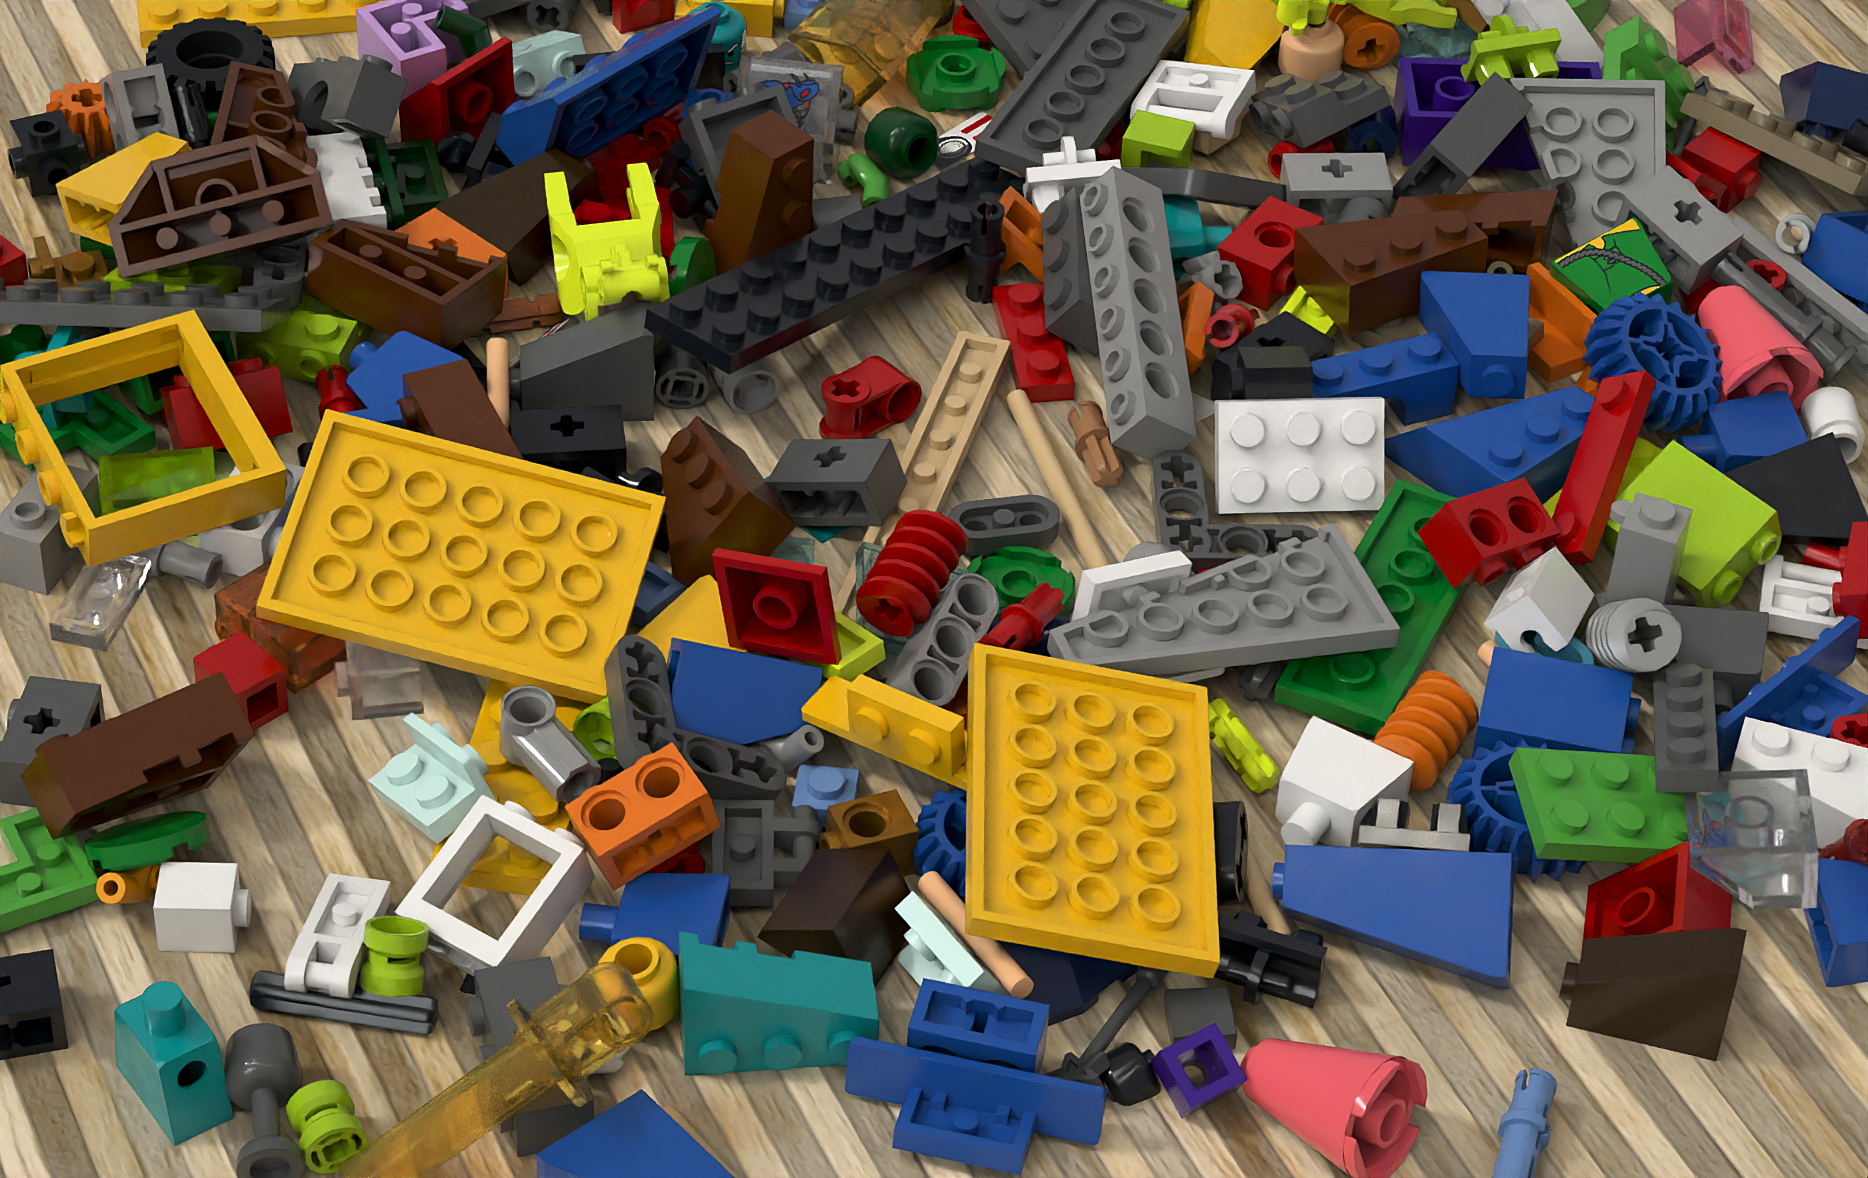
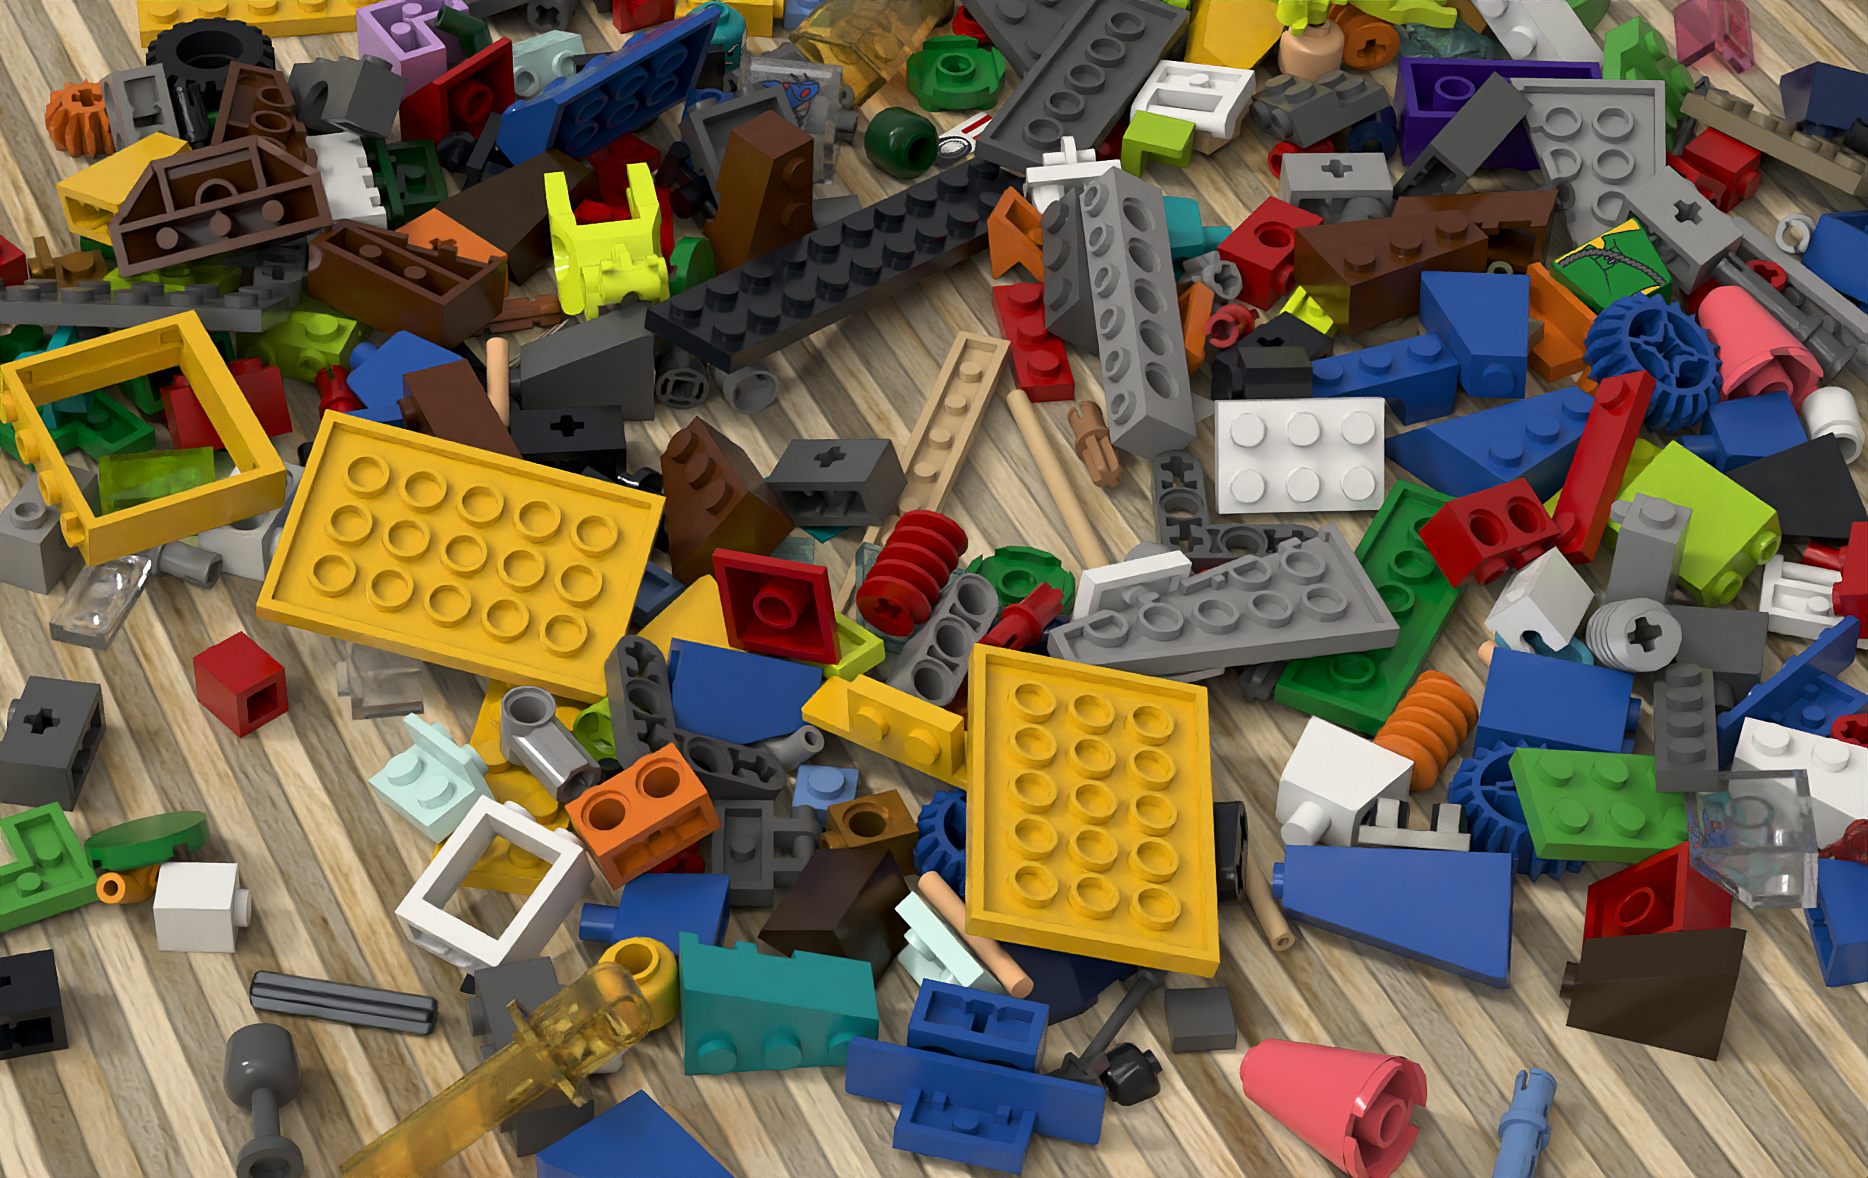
(45, 152): black brick -> none
(138, 758): reddish brown wedge -> none
(164, 1040): teal torso -> none
(302, 653): clear orange brick -> none
(326, 1125): lime wheel -> none
(333, 936): white plate -> none
(394, 956): lime wheel -> none
(664, 129): red pin -> none
(863, 171): bright green arm -> none
(867, 400): red piece -> none
(984, 249): black pin -> none
(1007, 522): dark grey plate -> none
(1210, 186): dark grey beam -> none
(1210, 1054): dark purple plate -> none
(1241, 747): neon yellow axle -> none
(1270, 960): black hips -> none
(1512, 51): lime hips -> none

